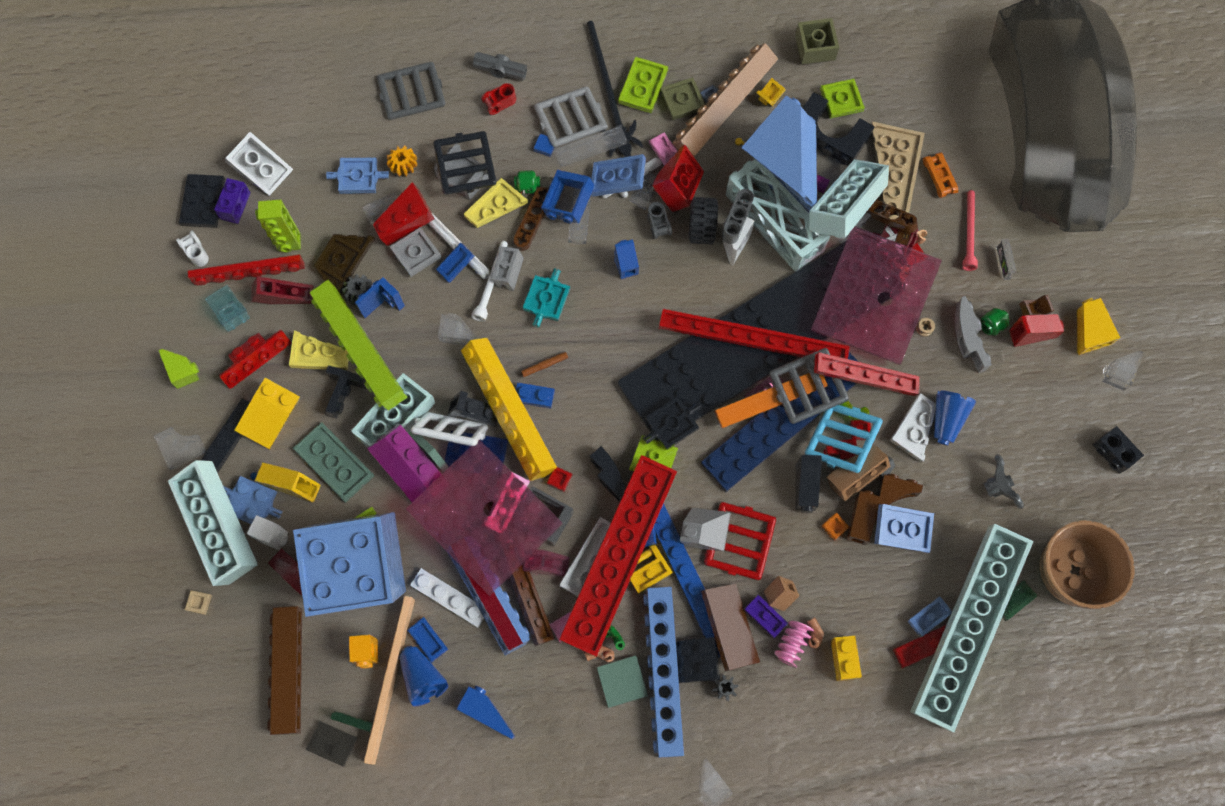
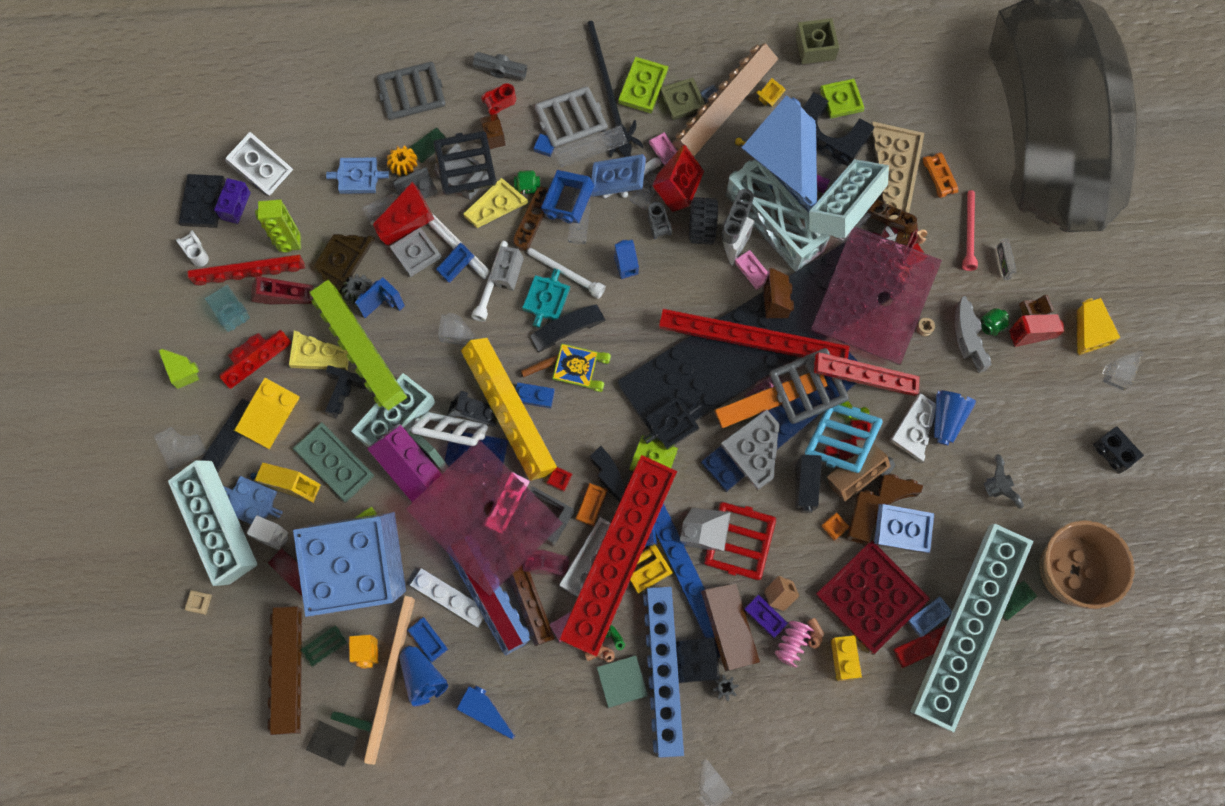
(321, 638): none -> clear green tile
(421, 179): none -> dark grey bracket
(424, 147): none -> clear green plate
(493, 128): none -> reddish brown slope
(567, 325): none -> black slope
(577, 366): none -> flag
(591, 504): none -> orange tile
(596, 289): none -> white piece
(752, 269): none -> bright pink plate
(755, 449): none -> light grey plate
(777, 294): none -> reddish brown slope
(872, 597): none -> dark red plate

